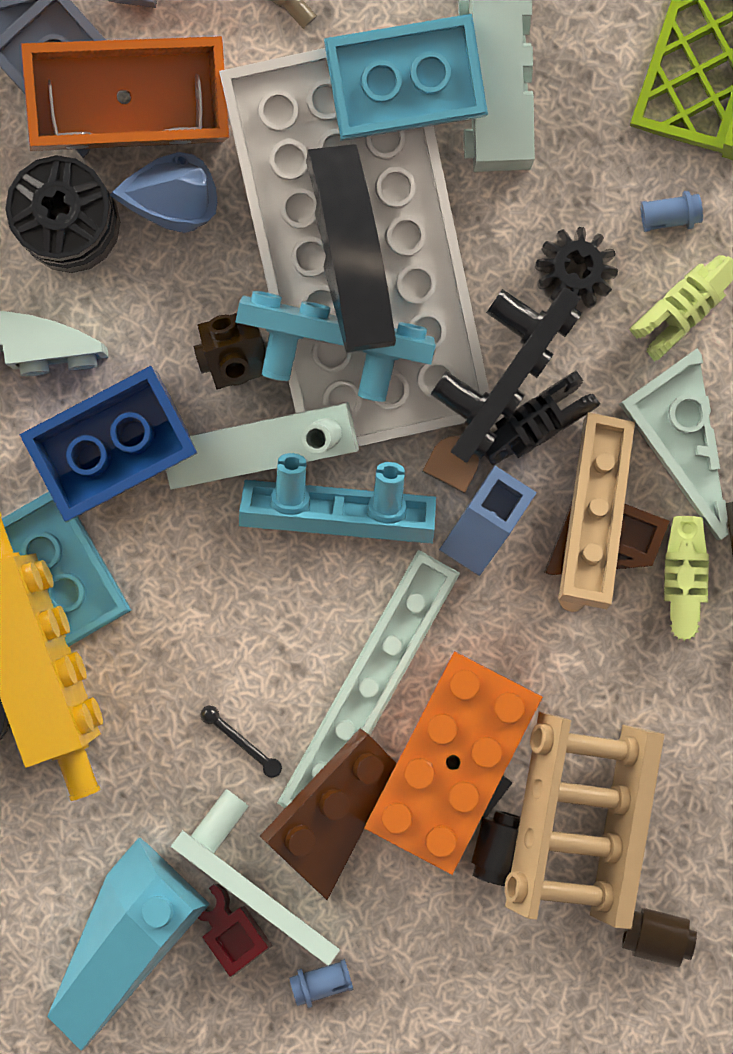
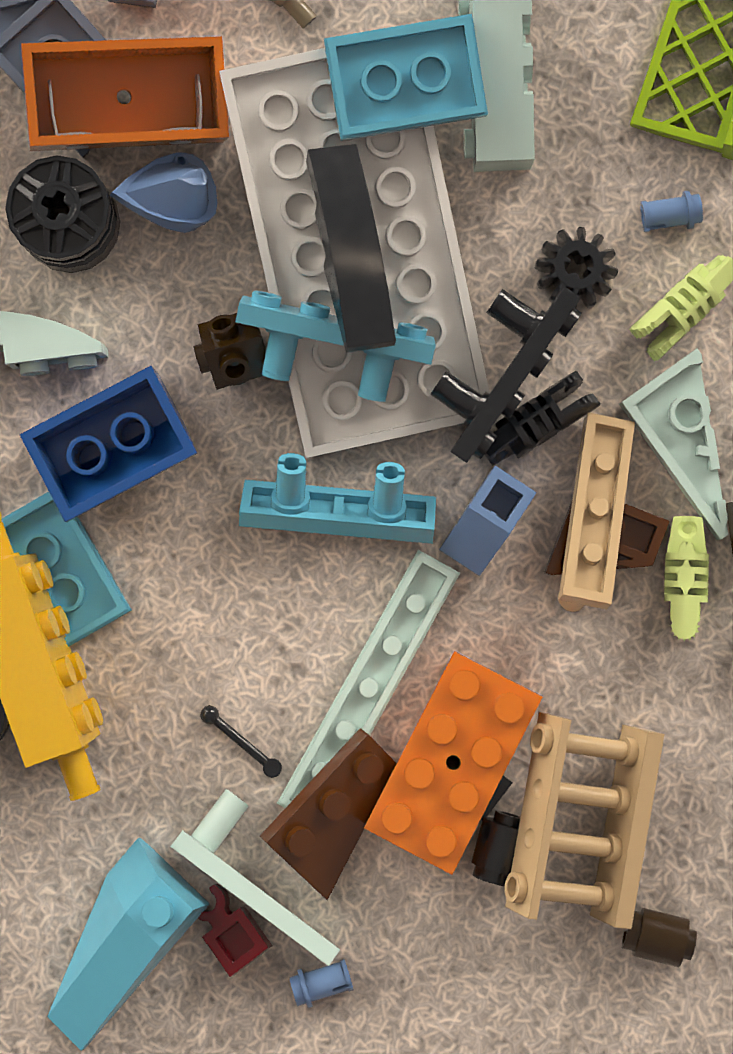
(259, 445): light aqua piece -> none
(448, 467): medium nougat tile -> none

